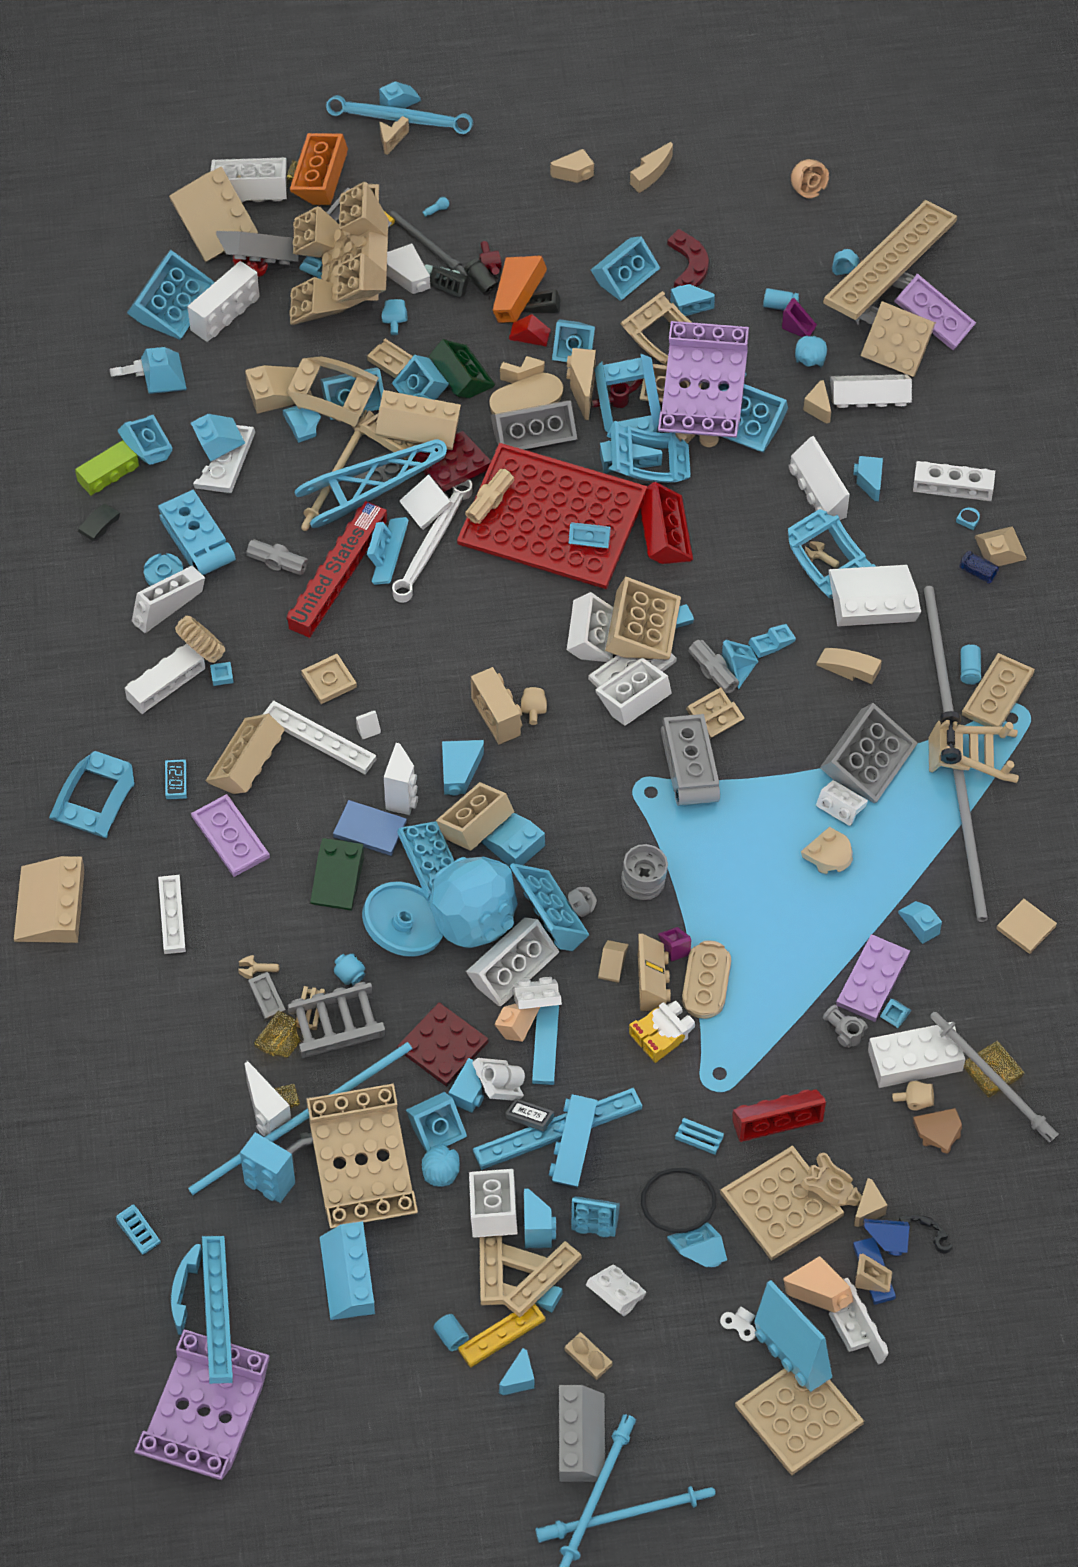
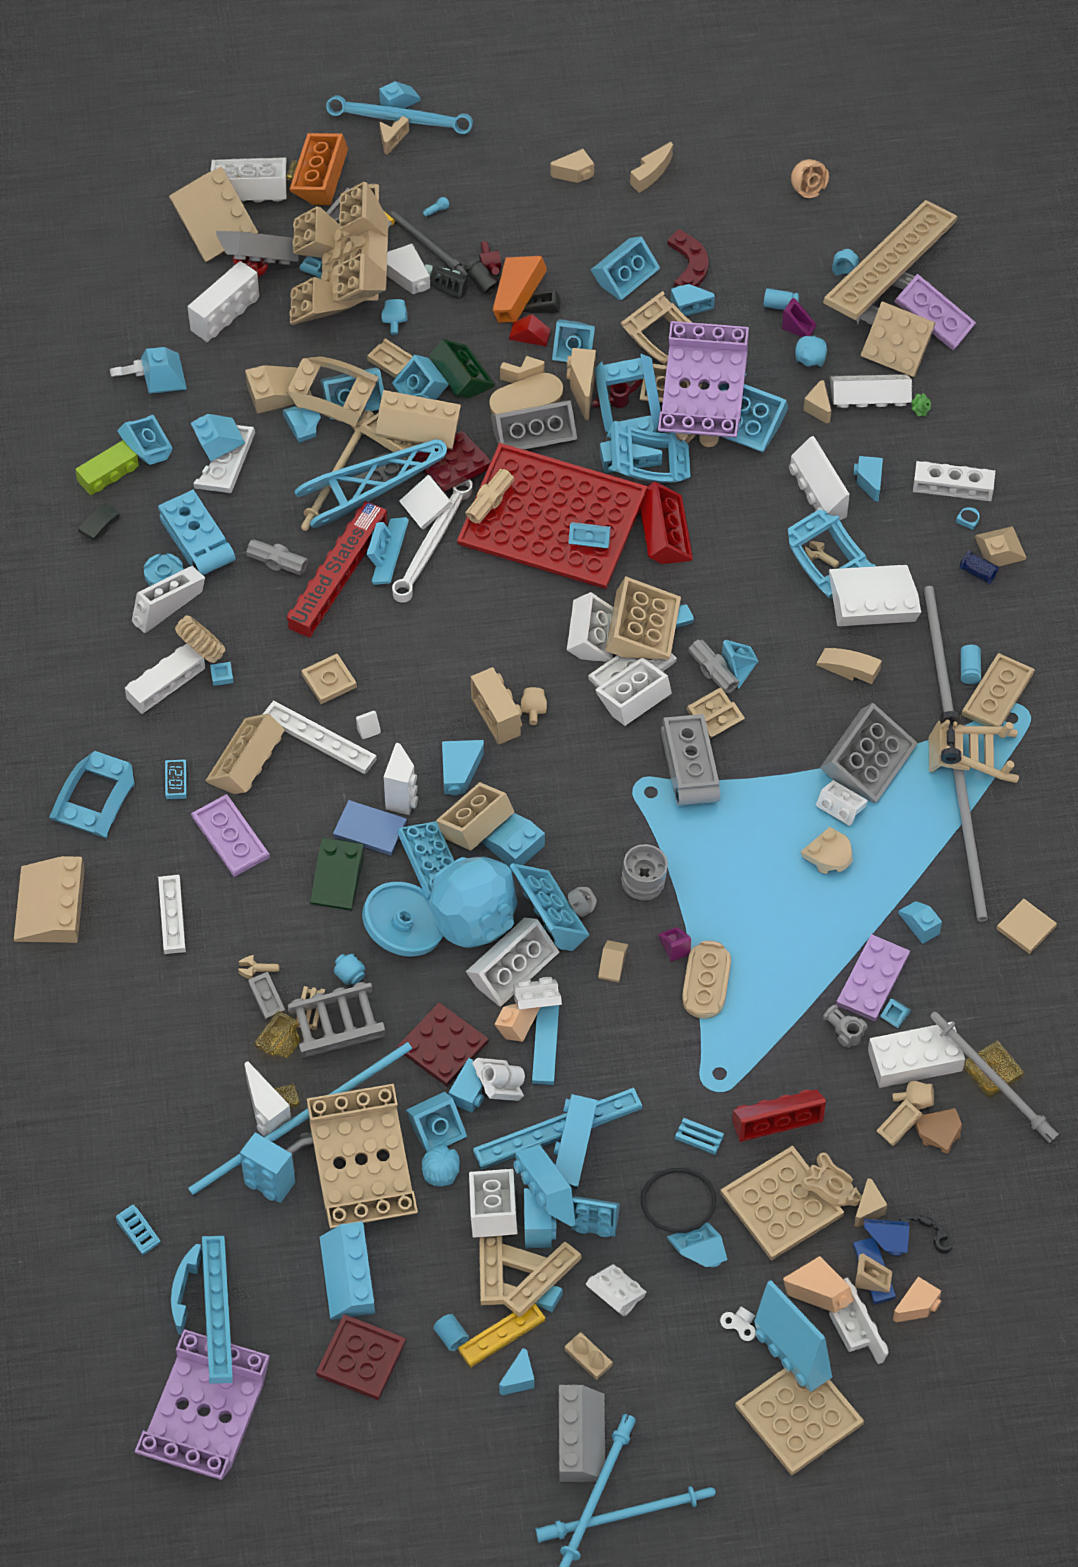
(167, 295): medium azure slope -> none
(361, 1357): none -> dark red plate
(529, 1115): tile -> none
(545, 1183): none -> medium azure slope
(652, 973): tan slope -> none
(661, 1030): hips -> none
(774, 640): medium azure slope -> none
(899, 1122): none -> tan tile
(918, 1302): none -> light nougat slope
(921, 404): none -> bright green plant

